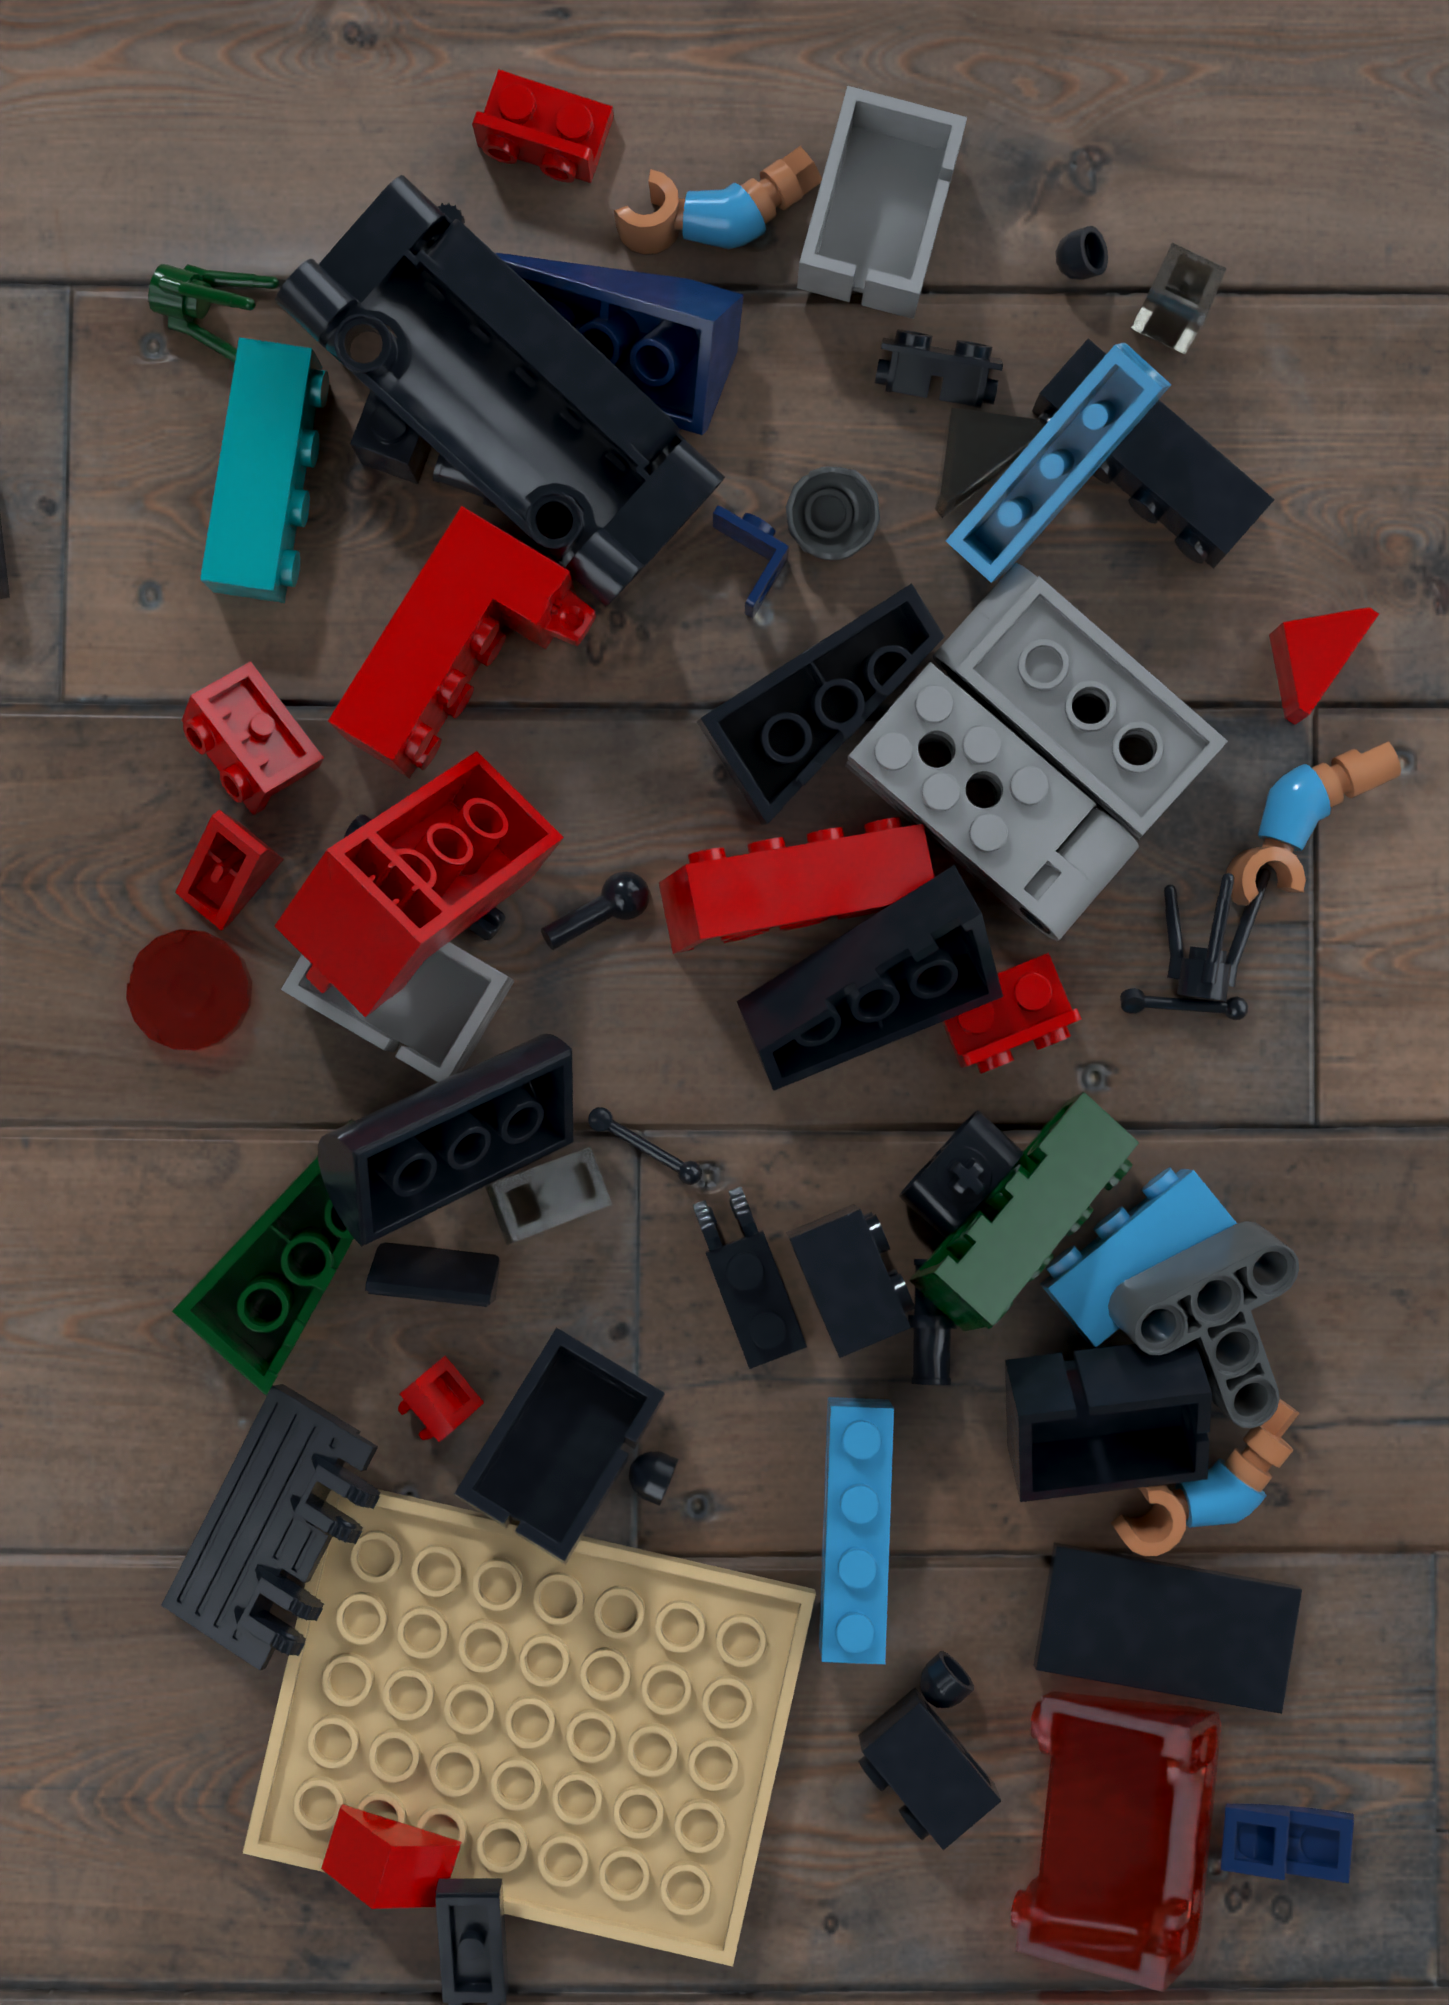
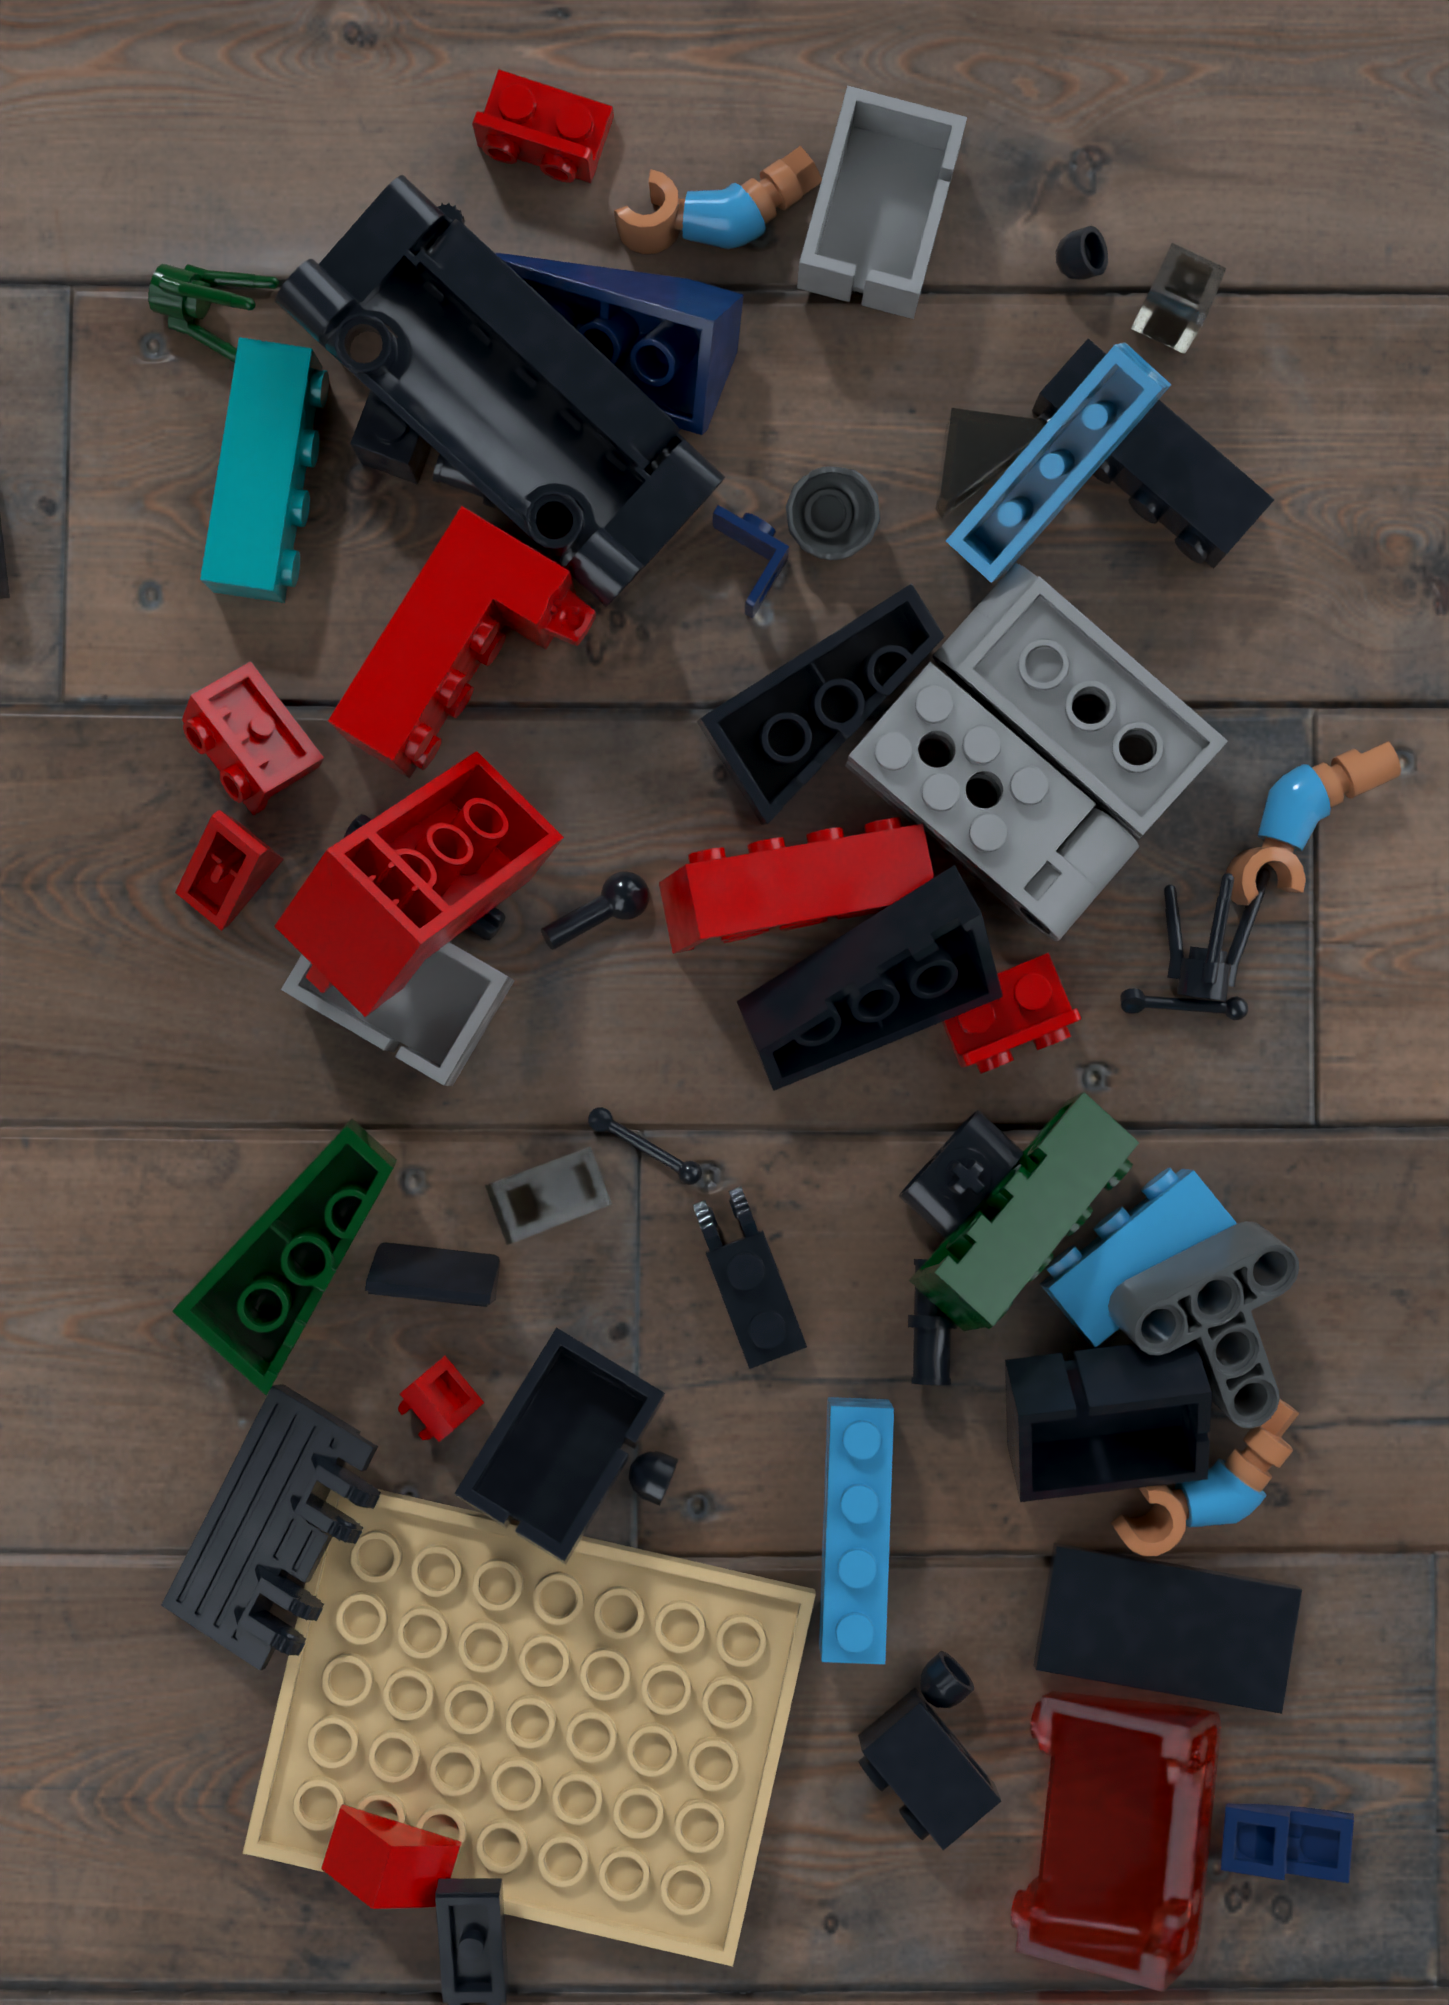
(189, 990): clear red tile -> none
(449, 1138): black brick -> none
(850, 1280): black brick -> none
(962, 369): black hinge -> none
(1312, 653): red slope -> none

